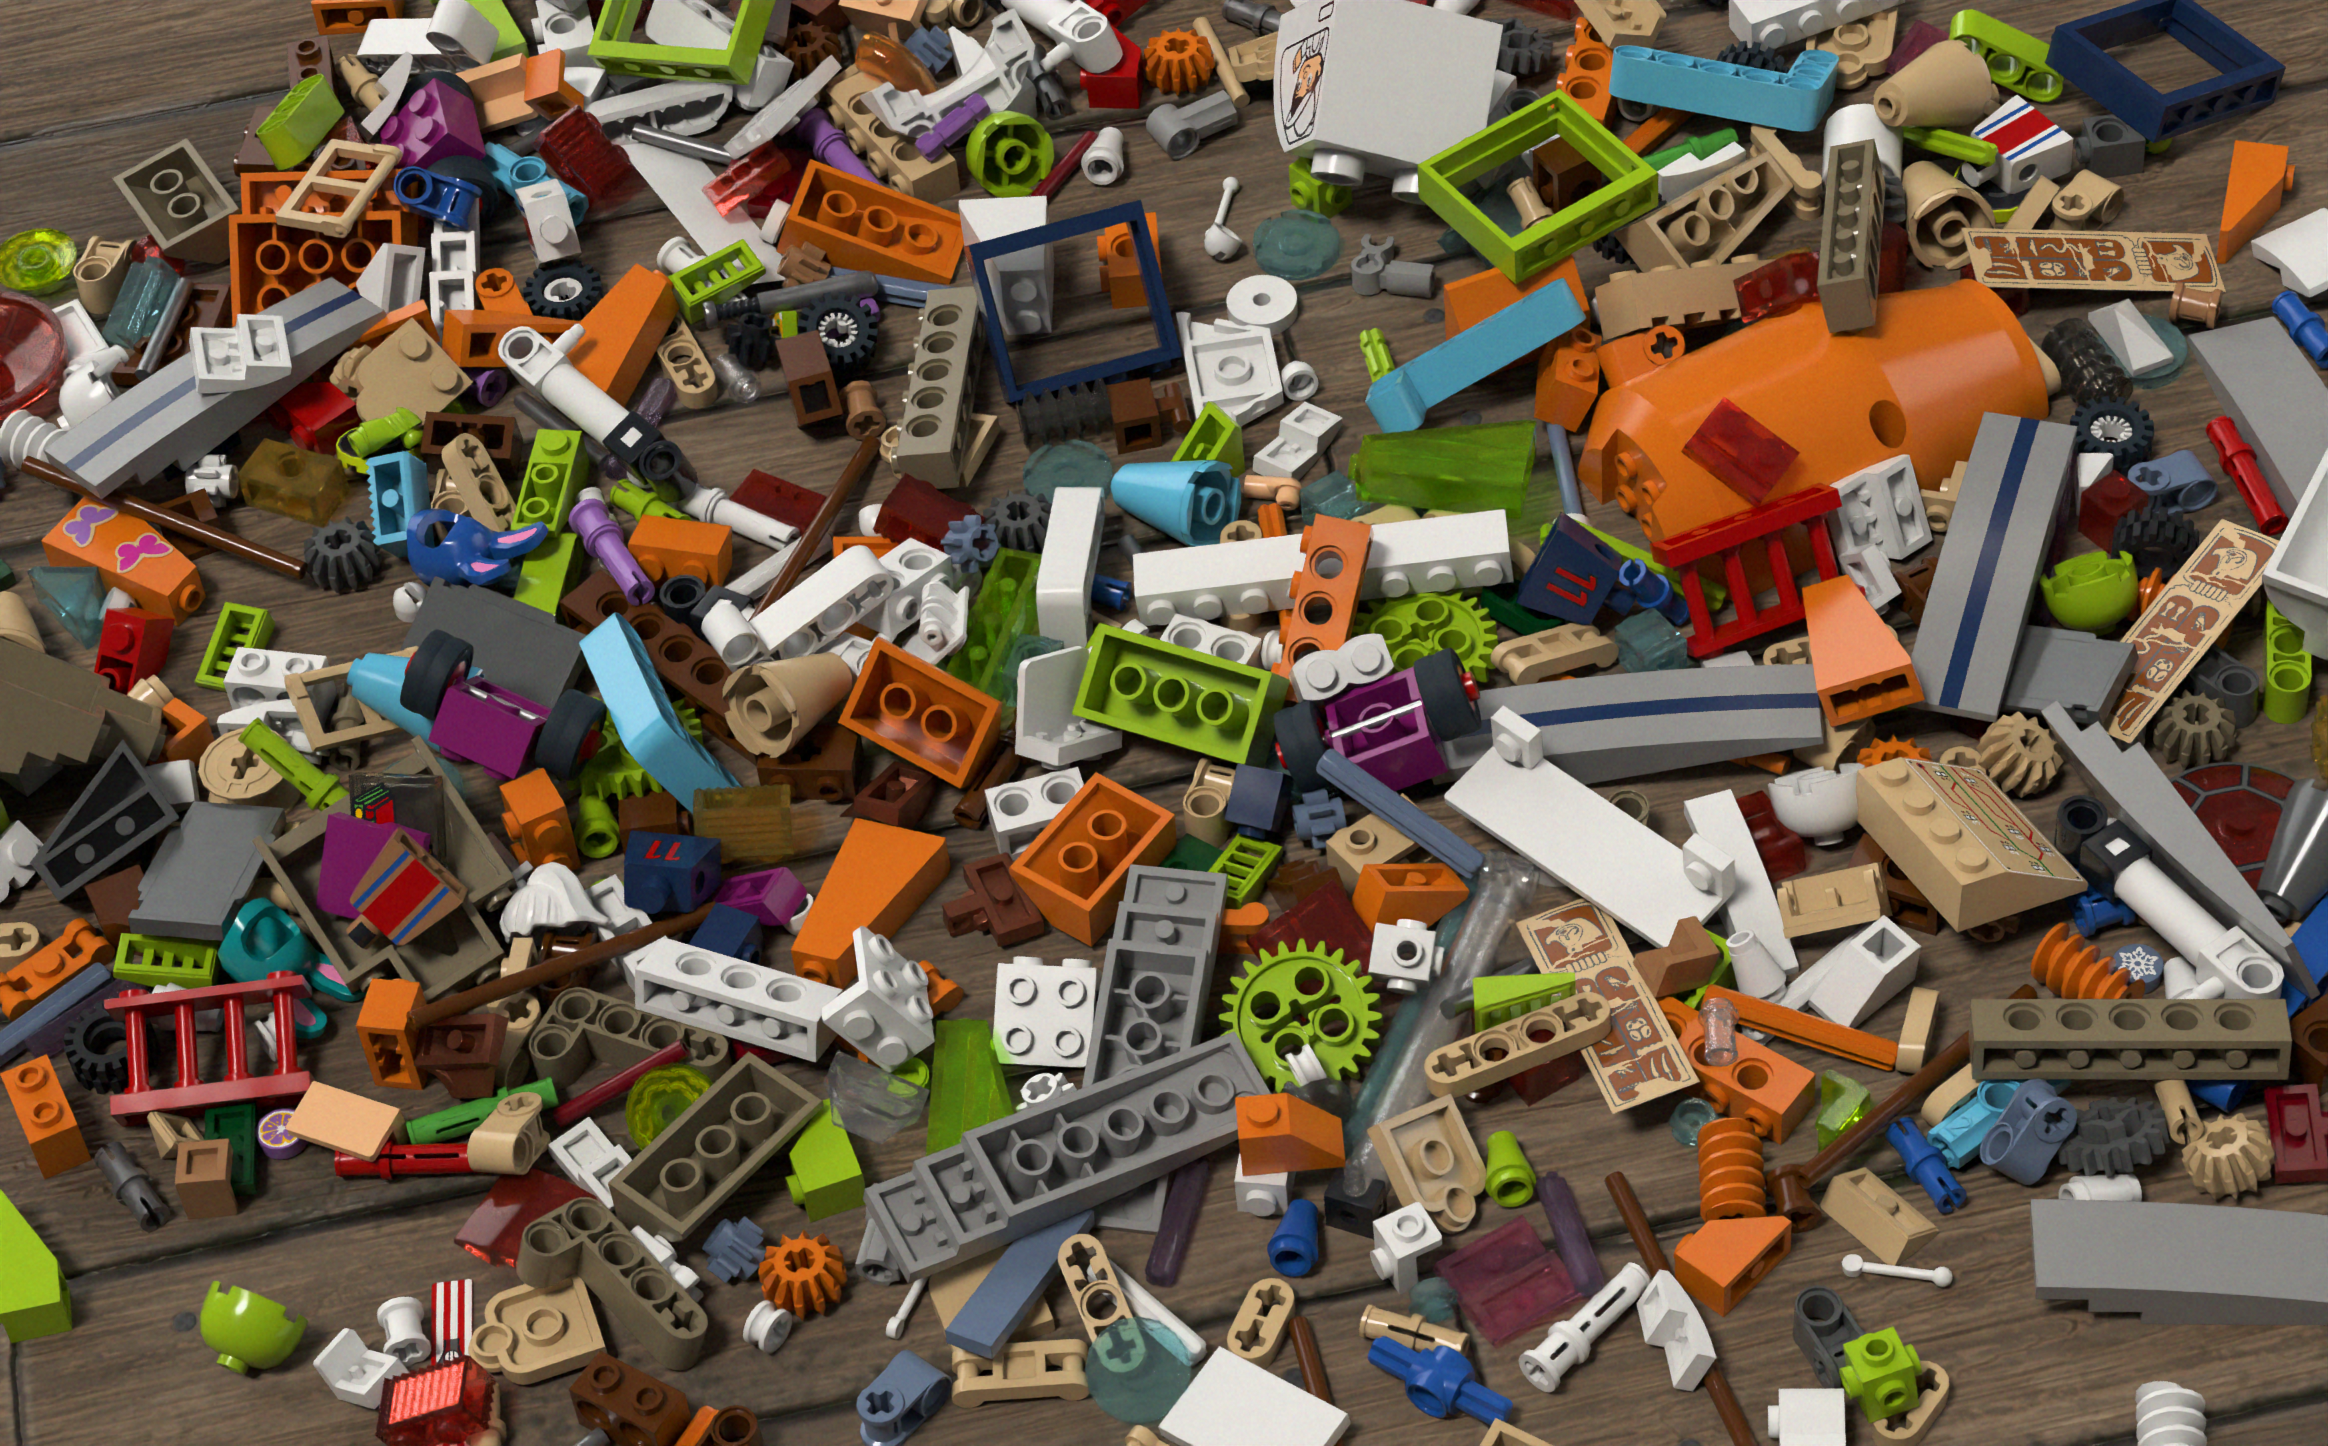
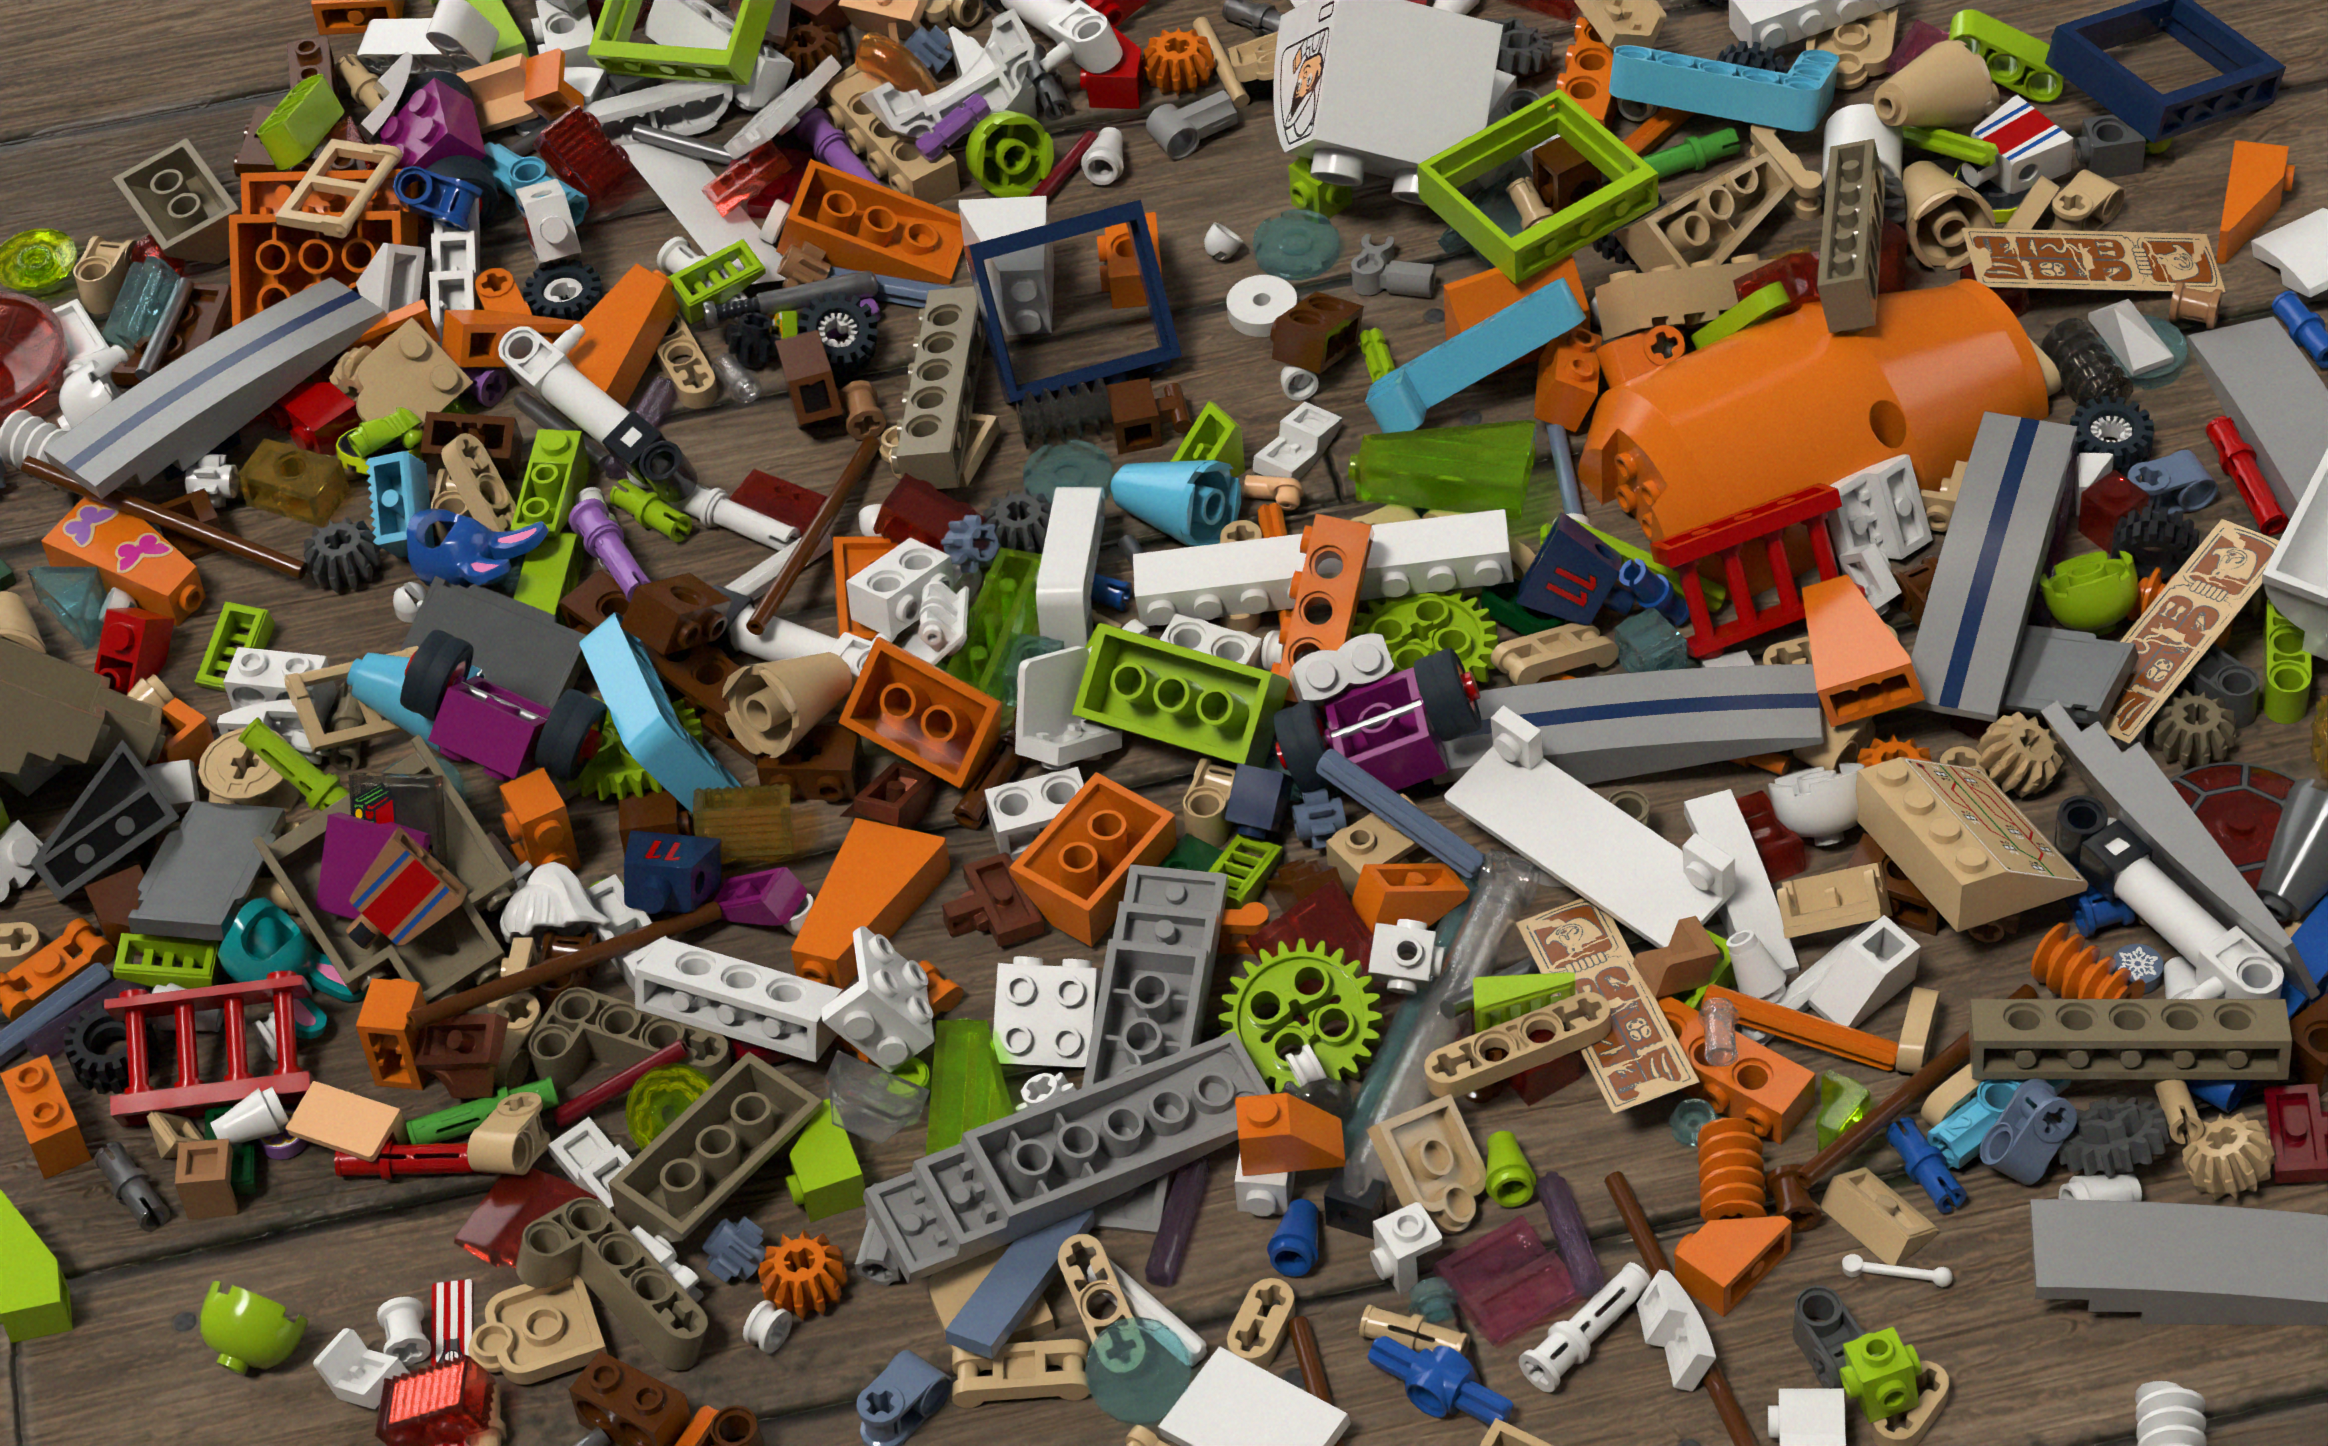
(240, 356): white slope -> none
(252, 1118): none -> white cone
(596, 827): lime cone -> none
(676, 613): none -> reddish brown brick
(682, 547): orange brick -> none
(731, 934): dark blue brick -> none
(805, 615): white beam -> none
(896, 1324): white hinge -> none
(1230, 186): white hinge -> none
(1230, 367): white wing -> none
(1316, 332): none -> reddish brown brick
(1331, 497): clear light blue brick -> none
(1691, 172): white slope -> none
(1740, 452): clear red plate -> none
(1752, 309): none -> lime beam

